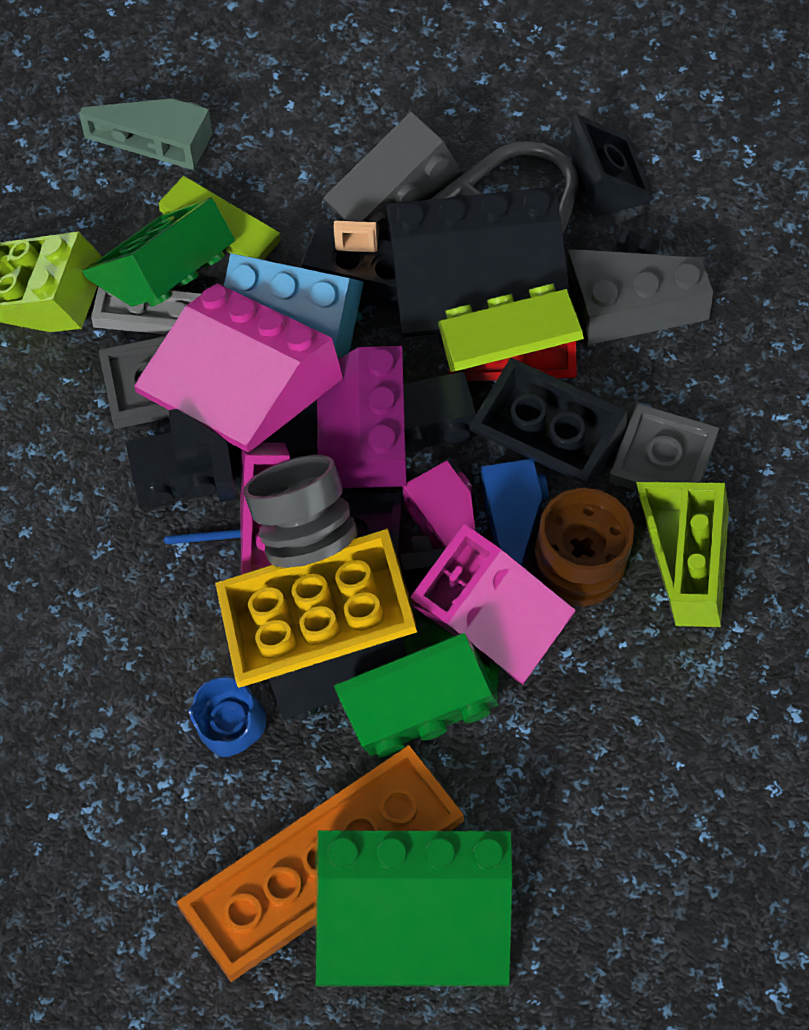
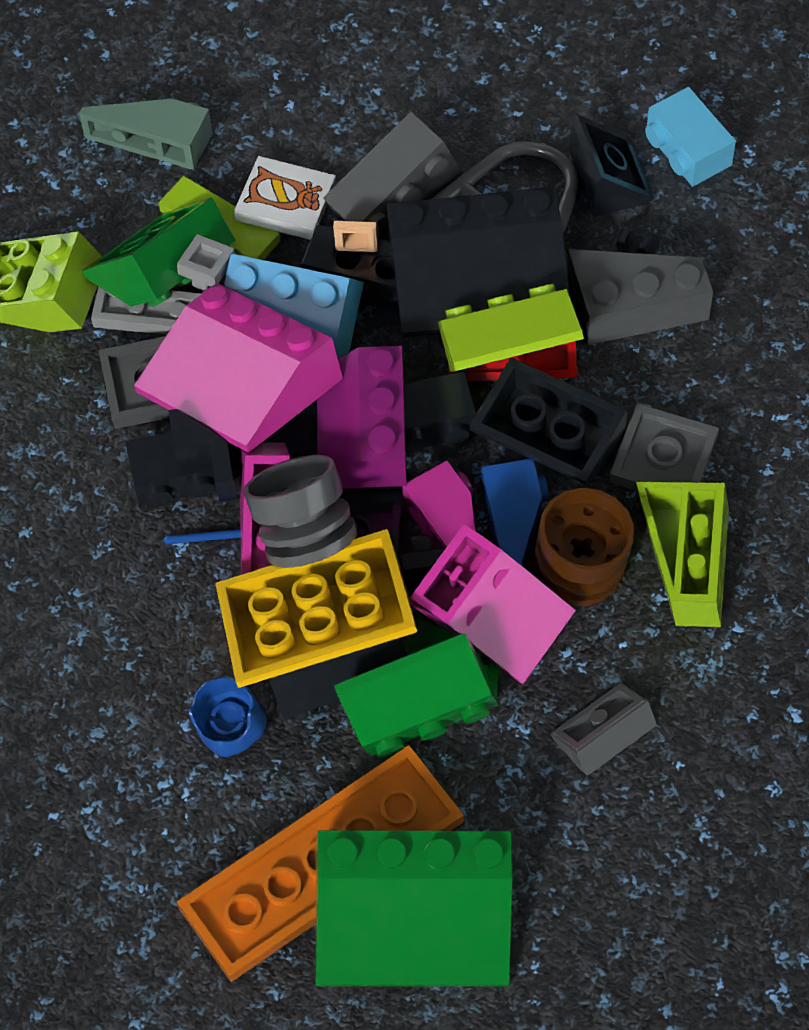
(204, 262): none -> light grey tile
(284, 197): none -> white tile
(605, 728): none -> dark grey slope
(690, 136): none -> medium azure brick

